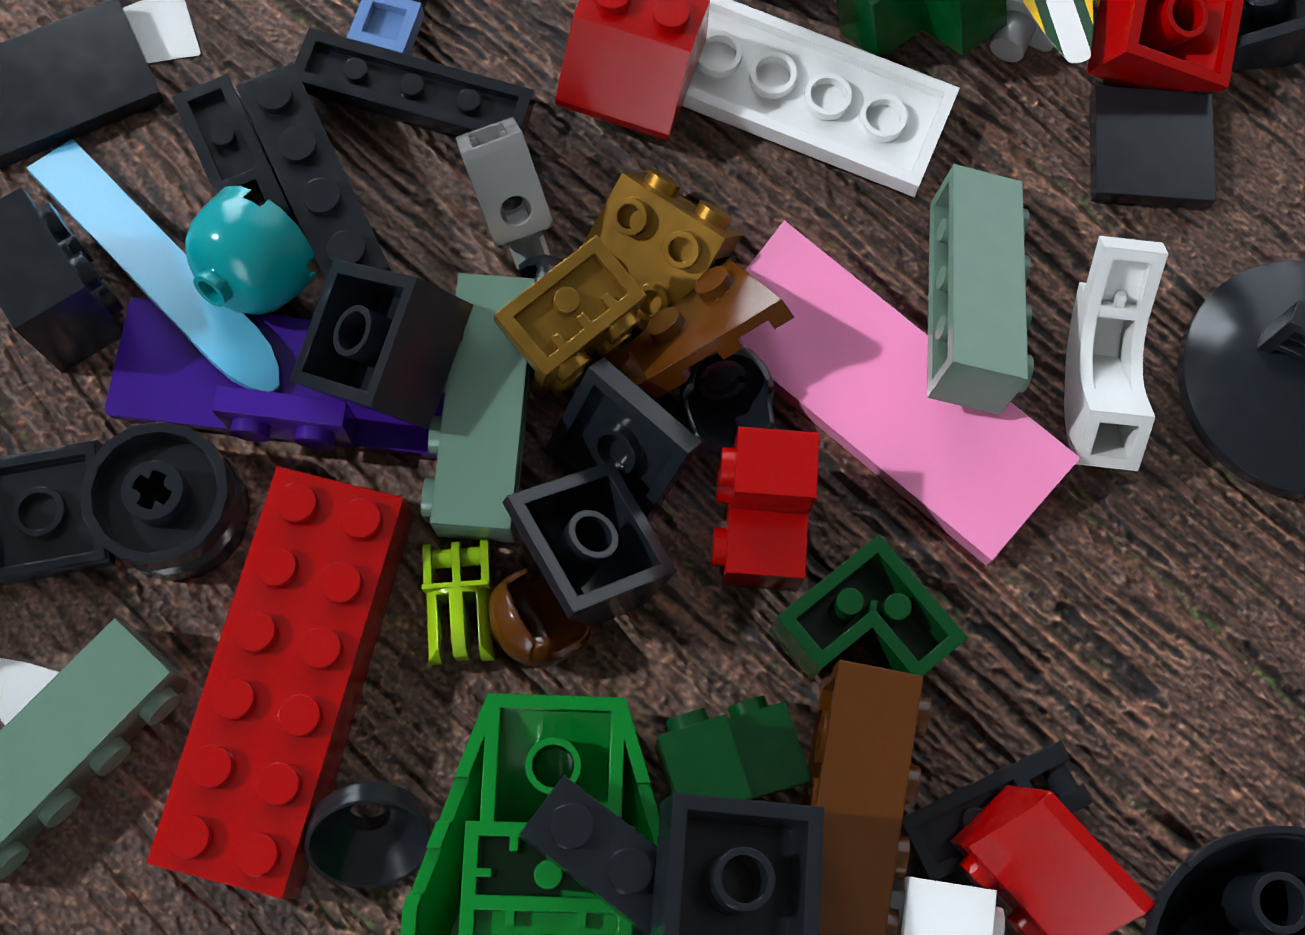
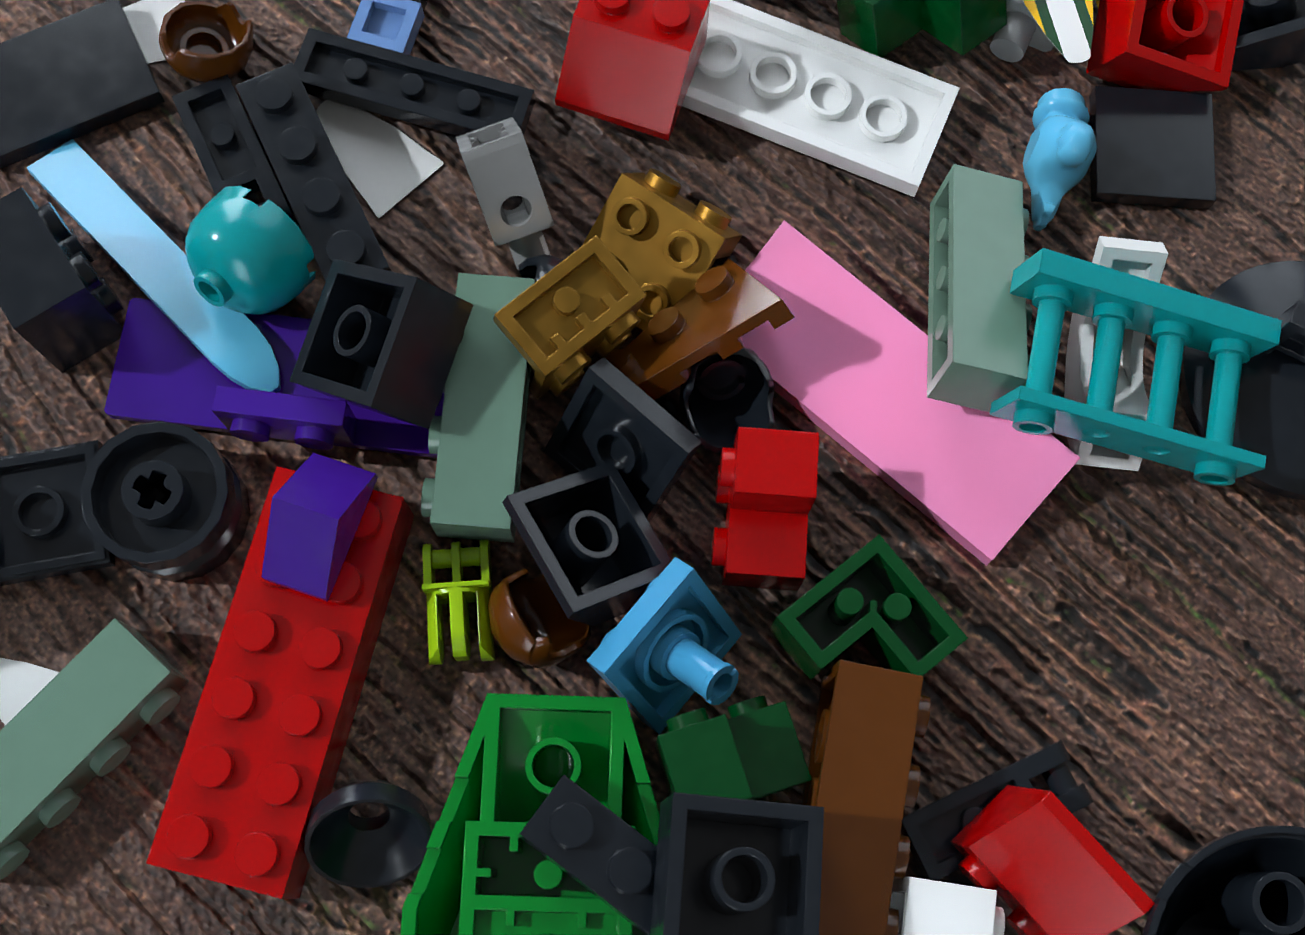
(206, 40): none -> reddish brown hair
(315, 524): none -> dark purple slope
(376, 155): none -> white sticker
(669, 648): none -> dark azure plate
(1057, 151): none -> medium azure animal
(1173, 321): none -> teal fence

